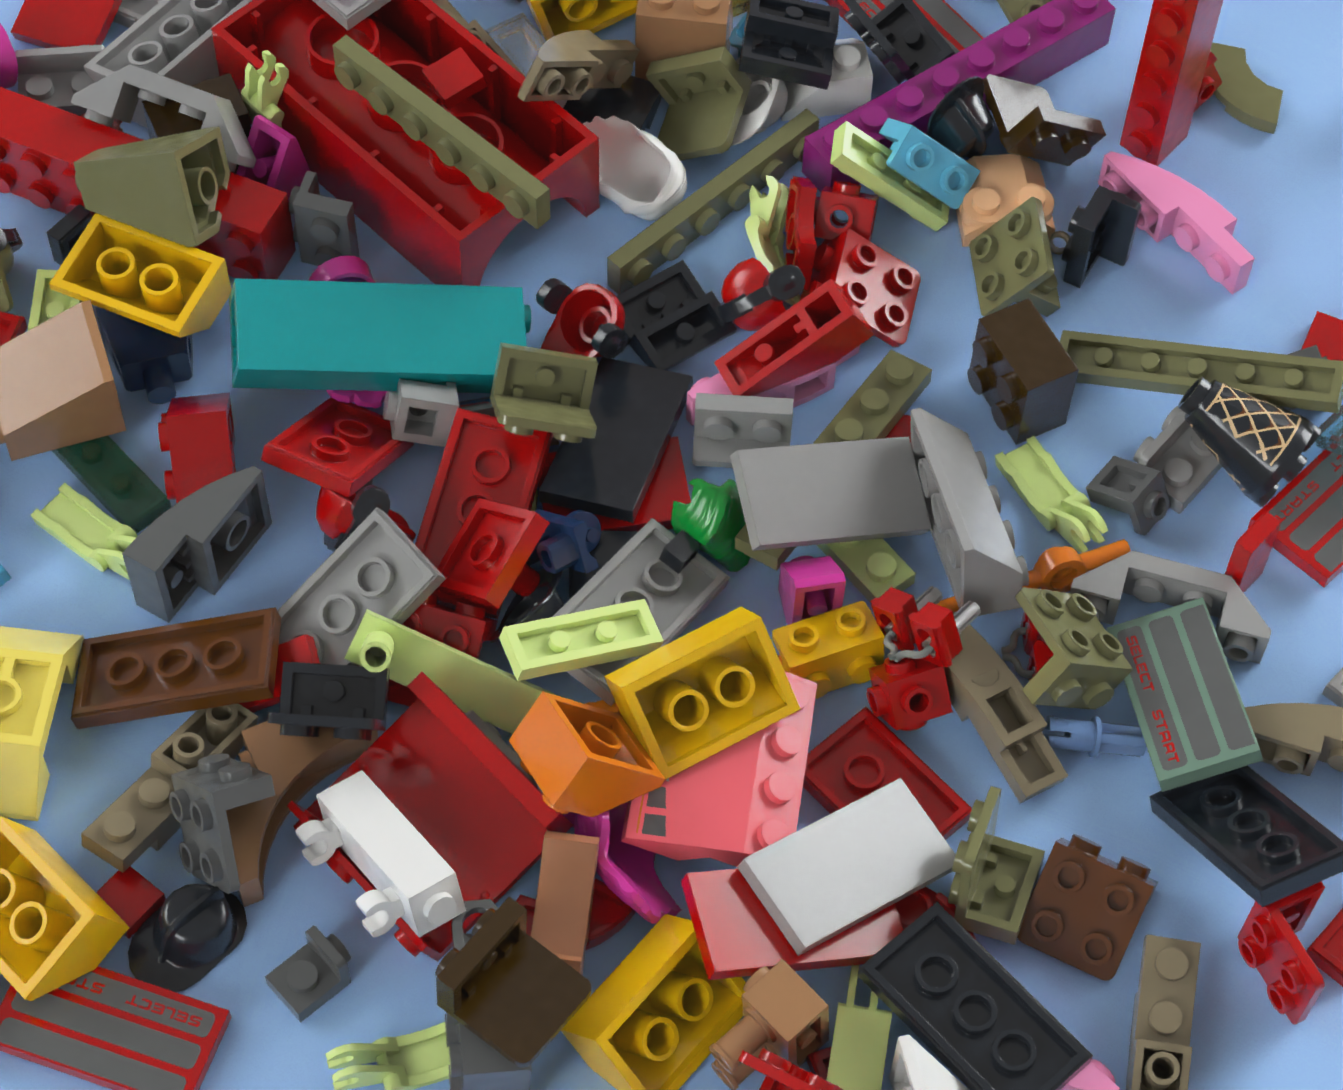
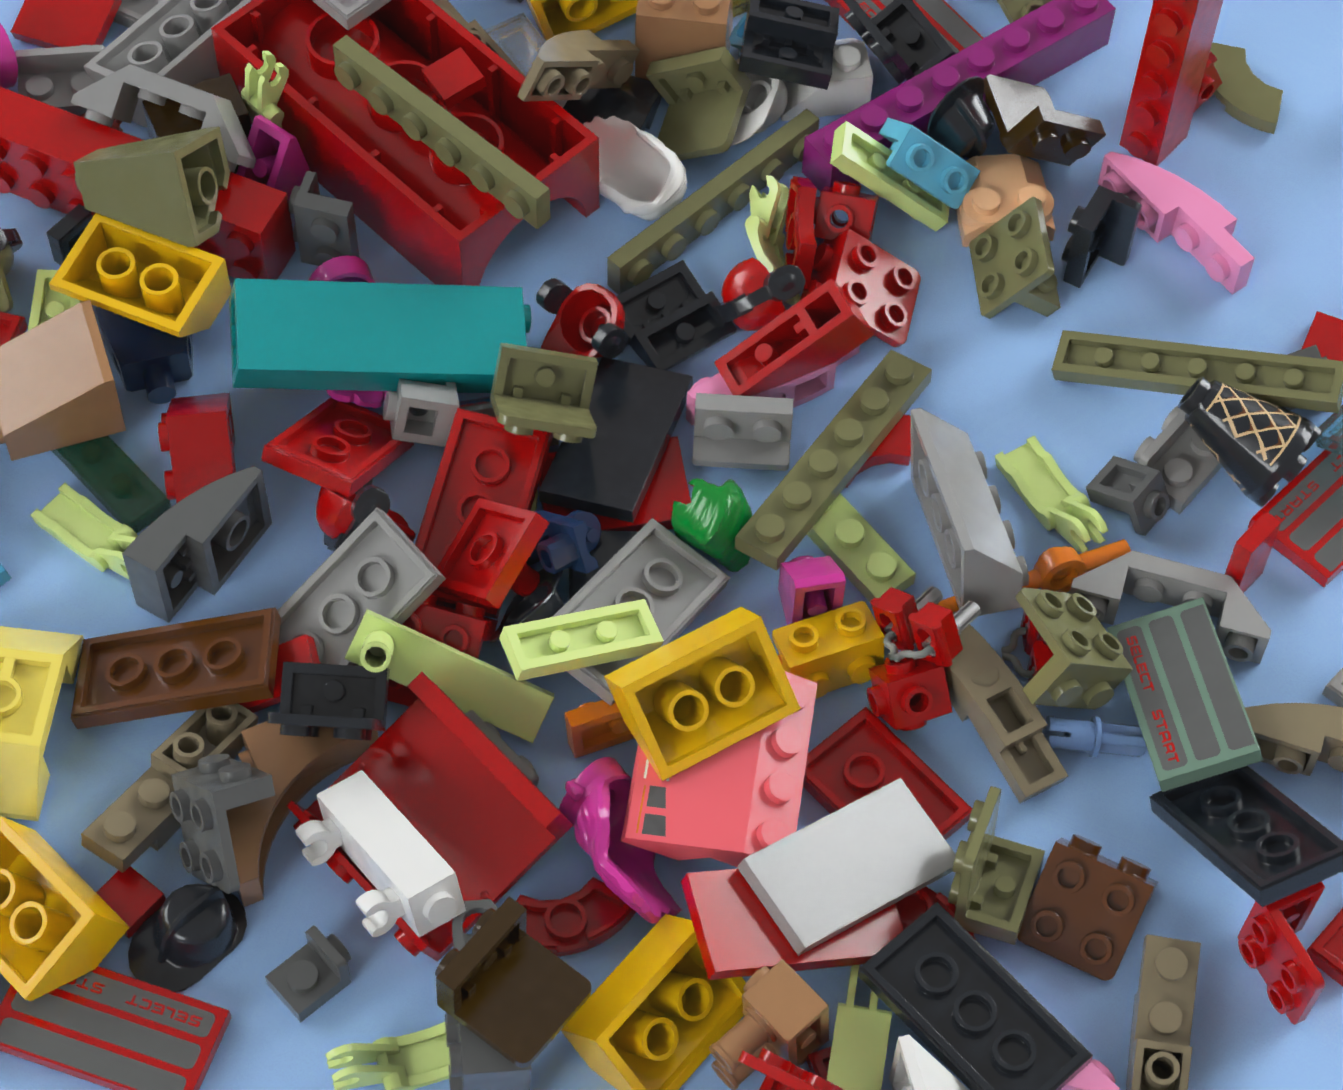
(566, 895): nougat slope -> none
(582, 756): orange slope -> none
(680, 551): black piece -> none
(830, 492): light grey tile -> none
(1022, 371): dark brown brick -> none
(1061, 234): dark tan piece -> none

